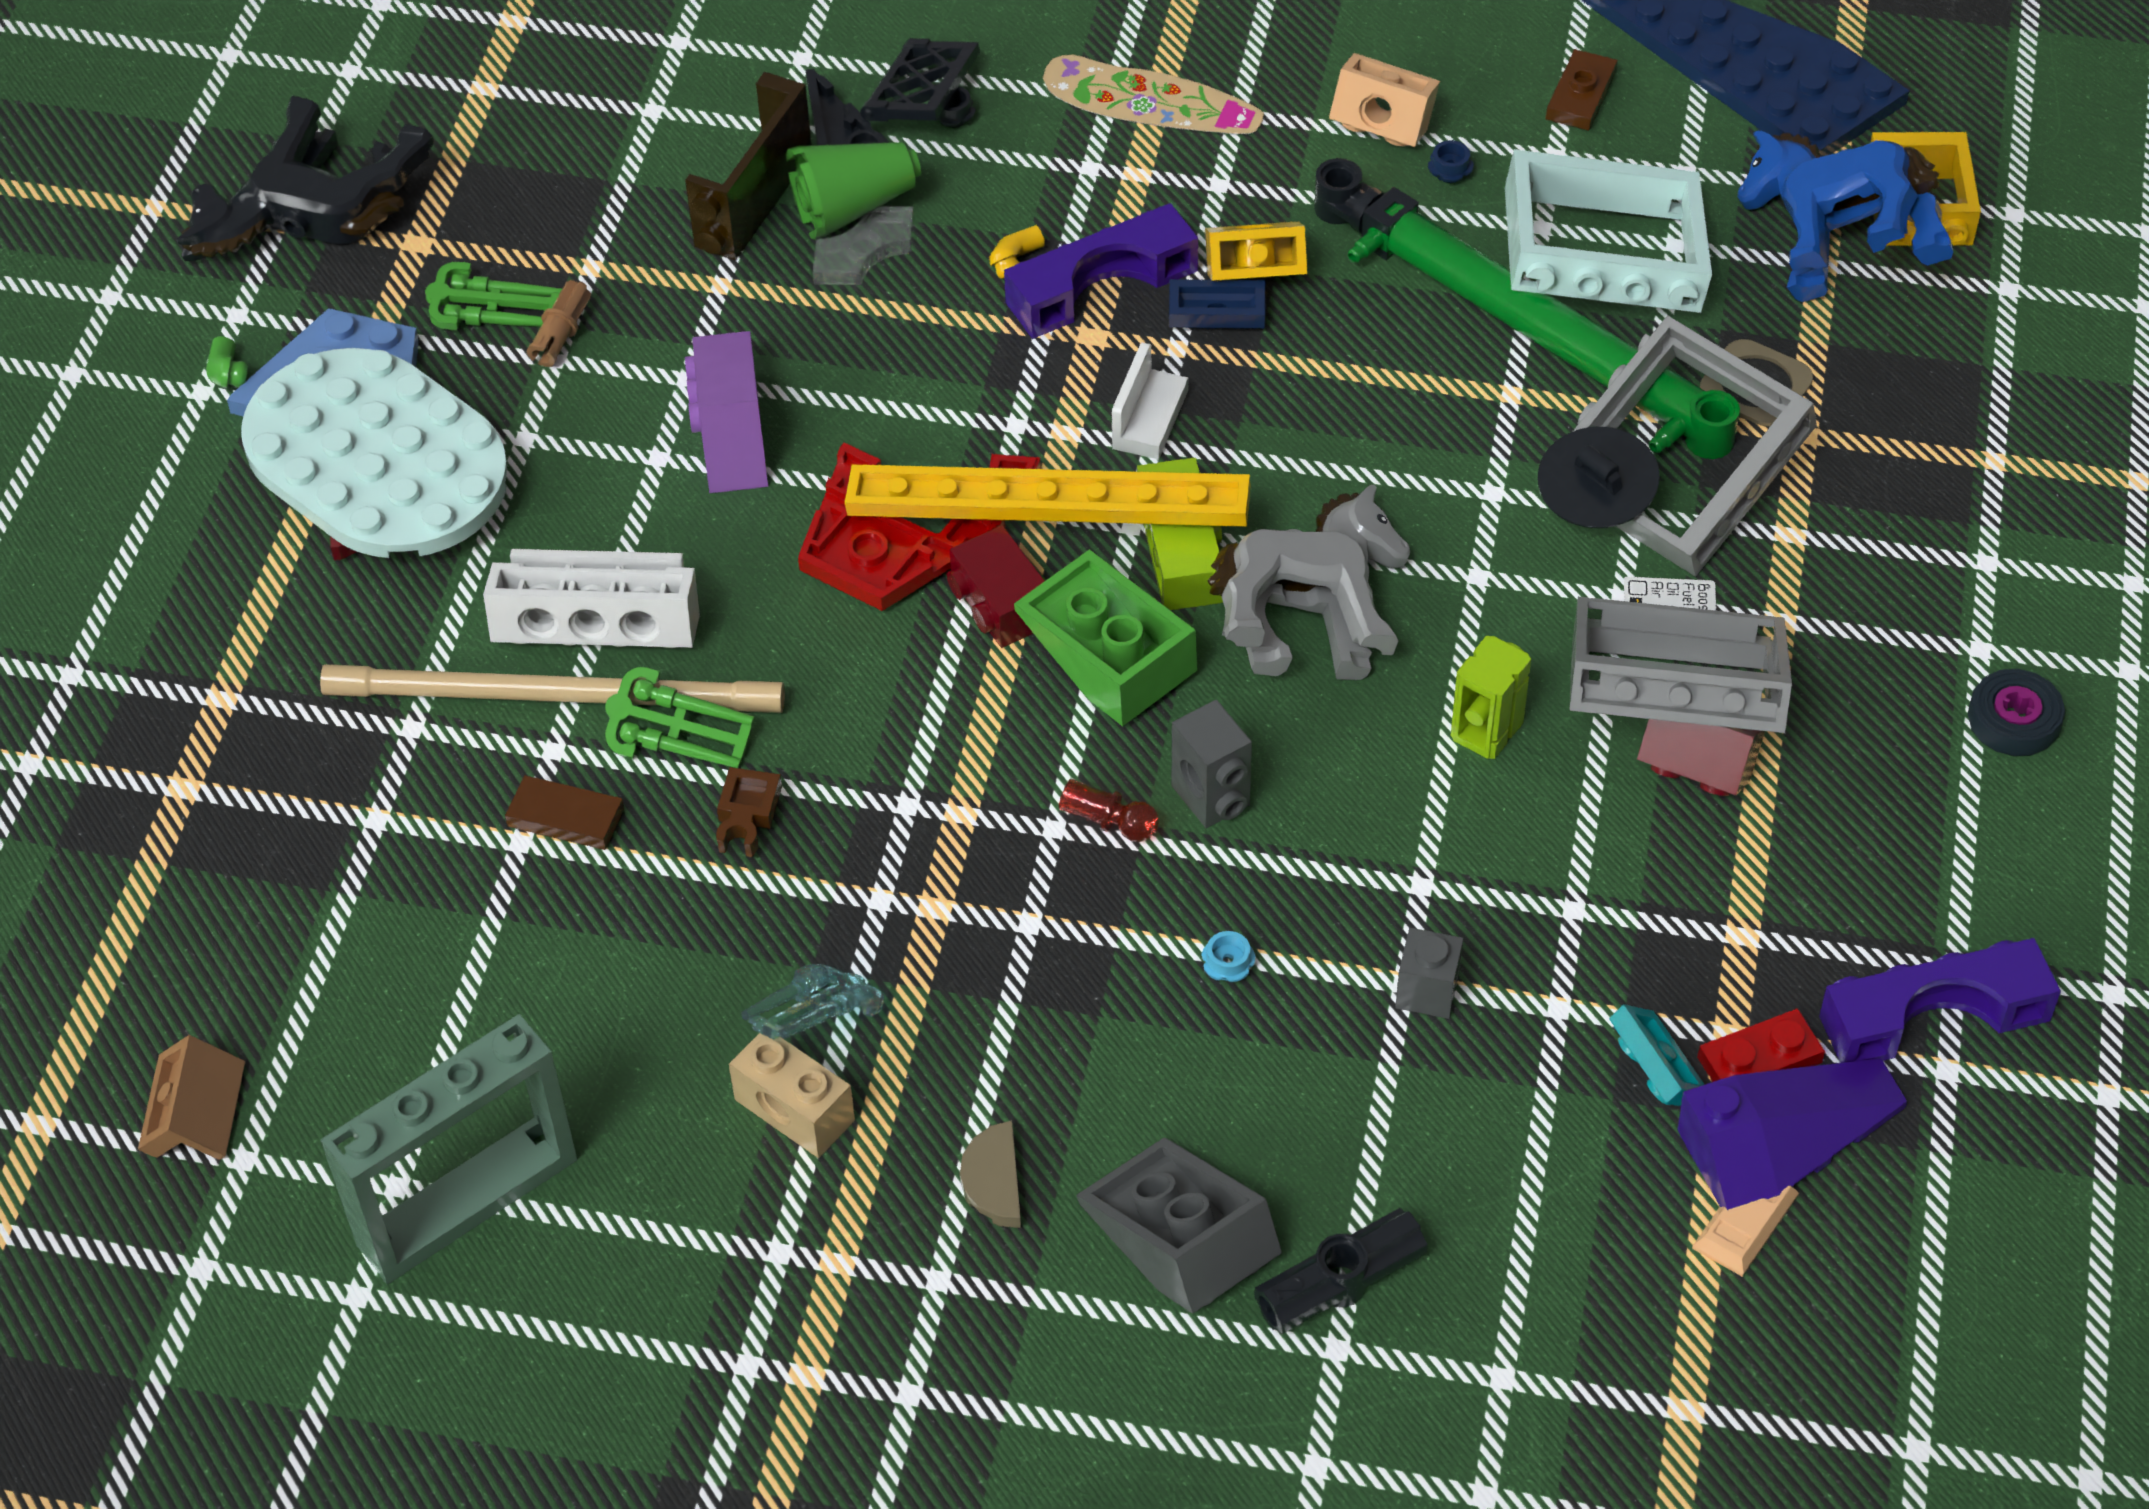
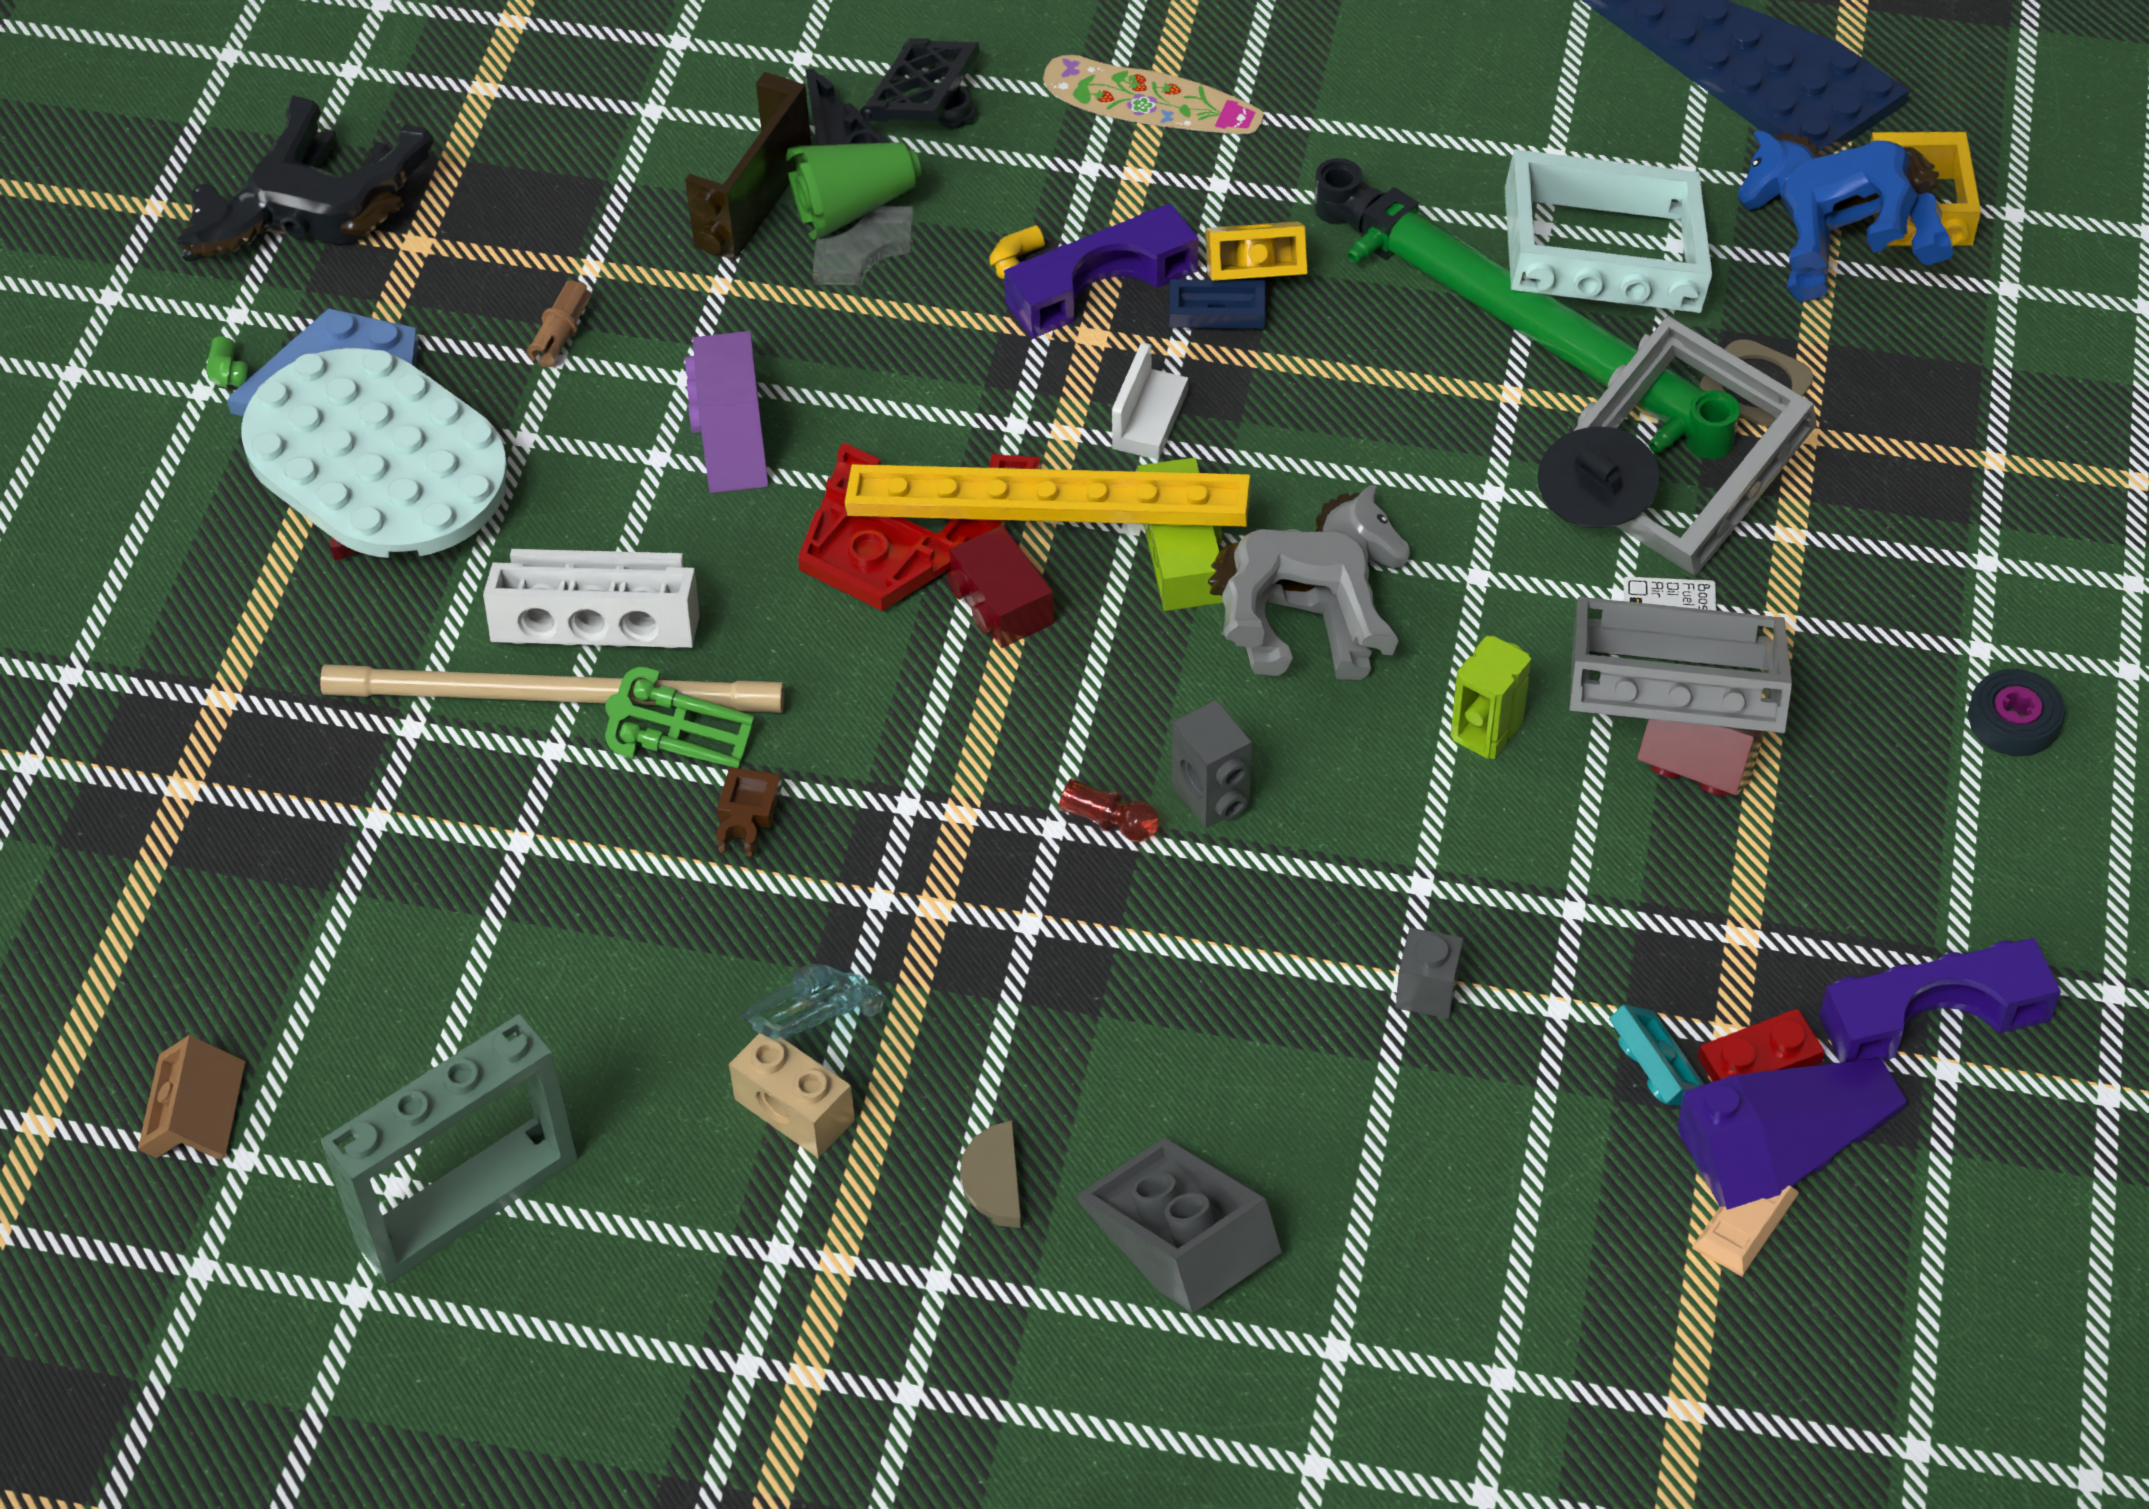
(483, 292): bright green piece -> none
(564, 812): reddish brown tile -> none
(1110, 636): bright green slope -> none
(1232, 946): medium azure plate -> none
(1313, 1287): black piece -> none
(1405, 91): light nougat brick -> none
(1450, 161): dark blue plate -> none
(1581, 89): reddish brown plate -> none

